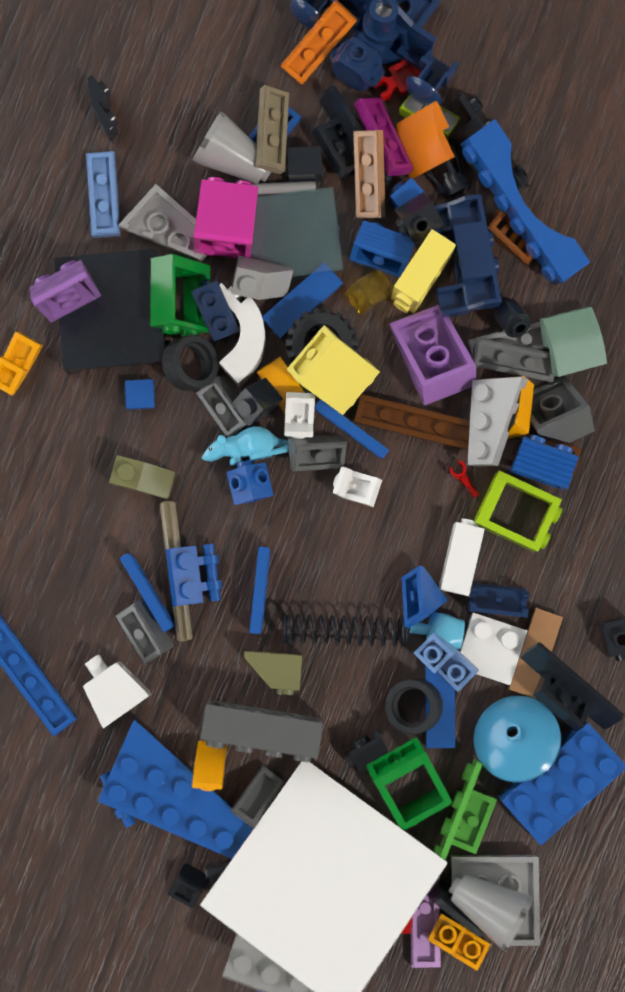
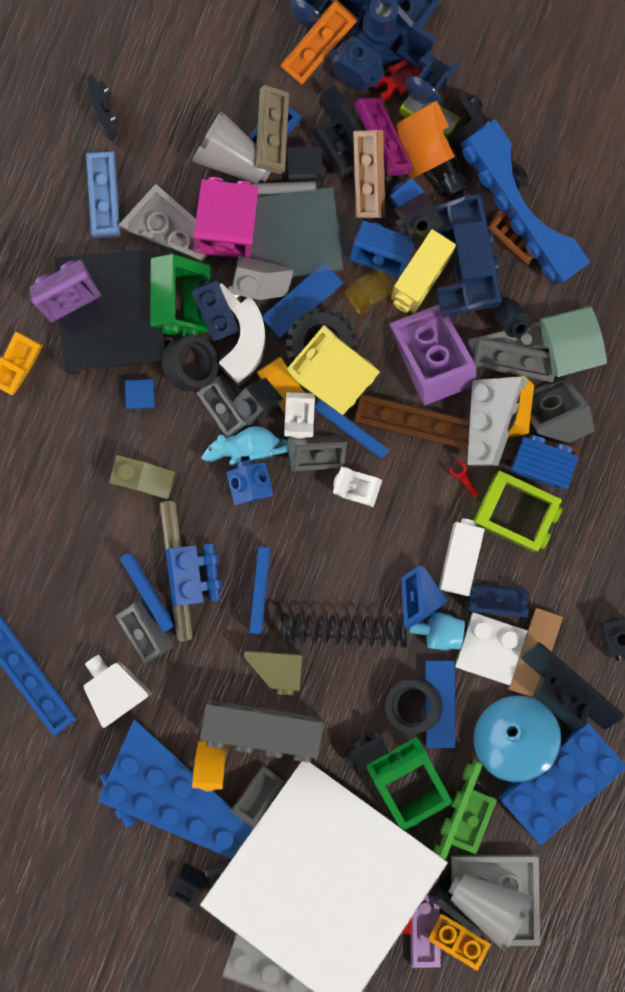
(447, 661): medium blue slope -> none

